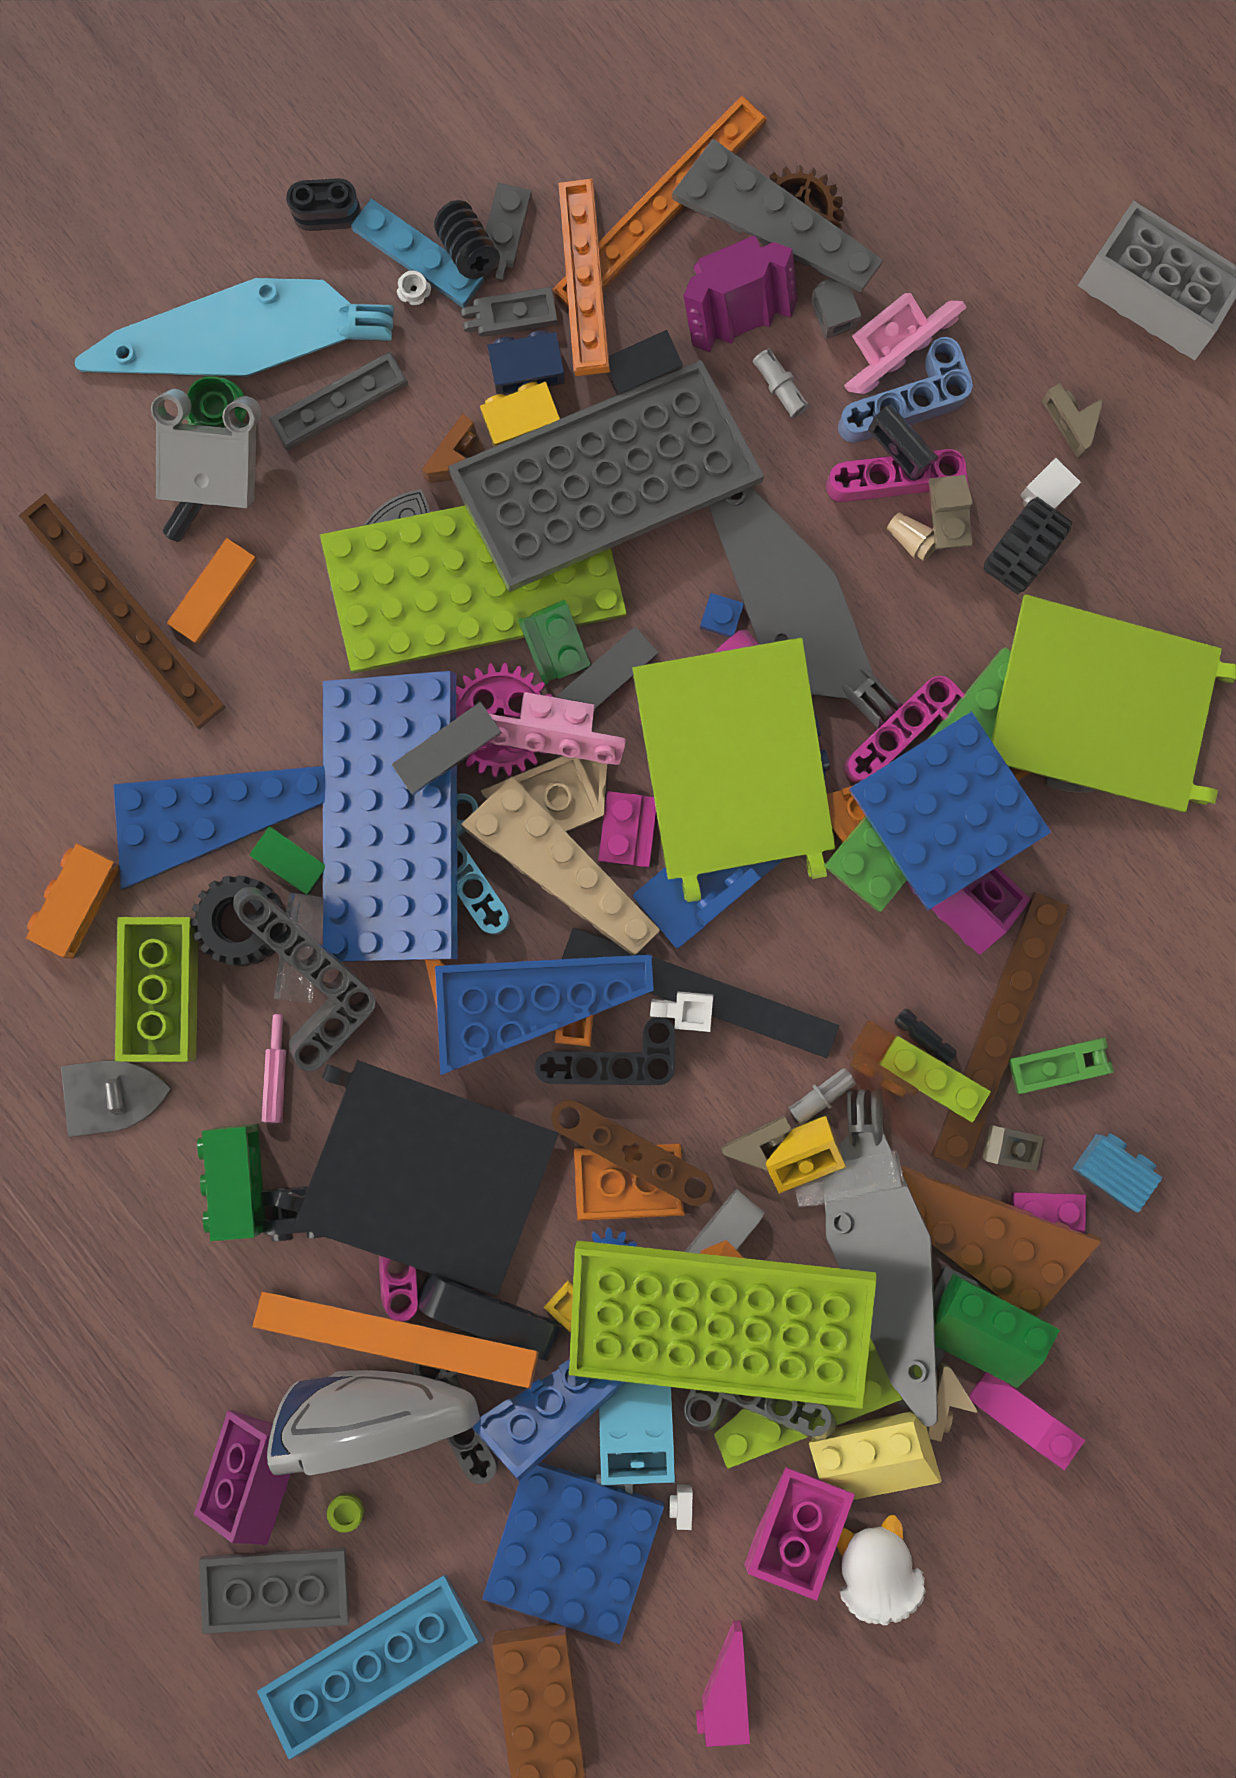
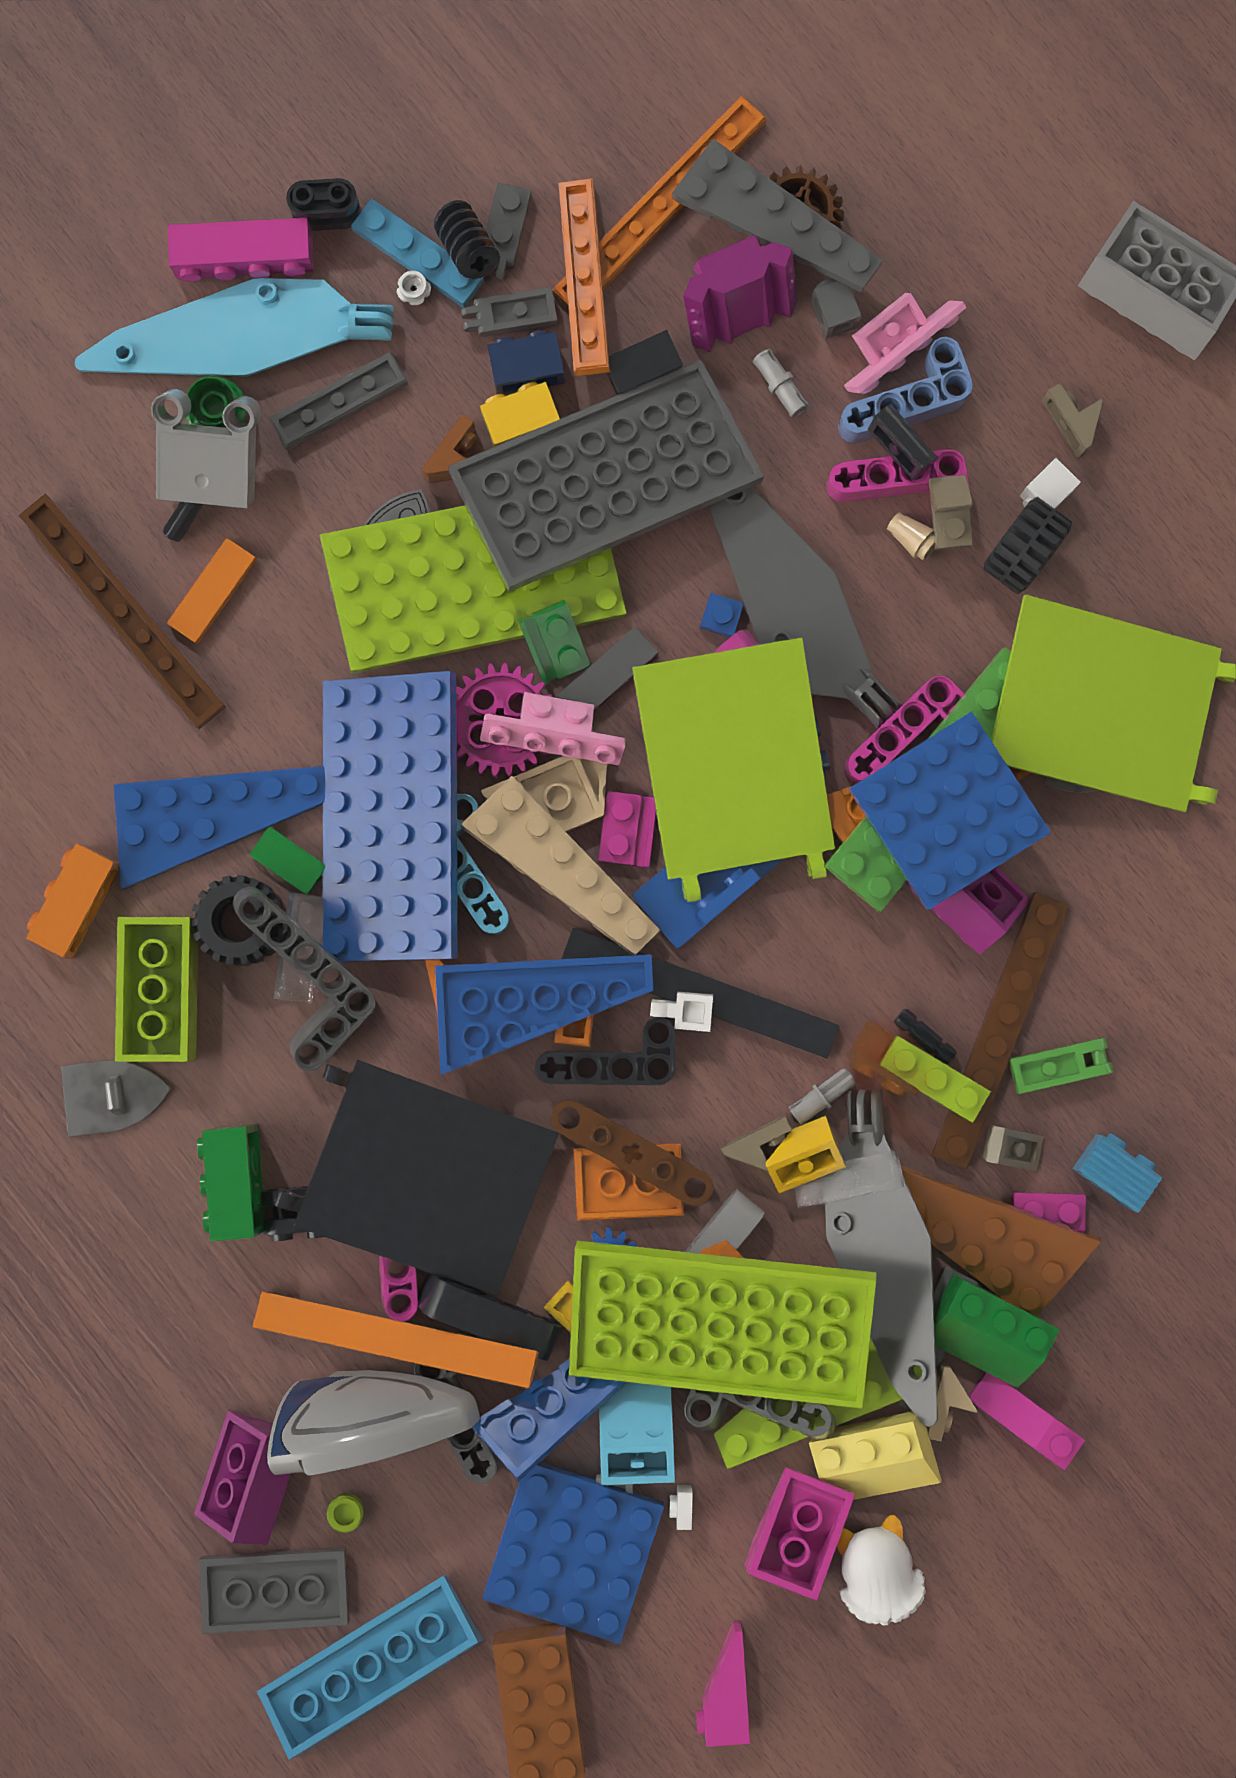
(240, 249): none -> dark pink brick
(274, 1075): bright pink axle -> none
(446, 748): dark grey tile -> none

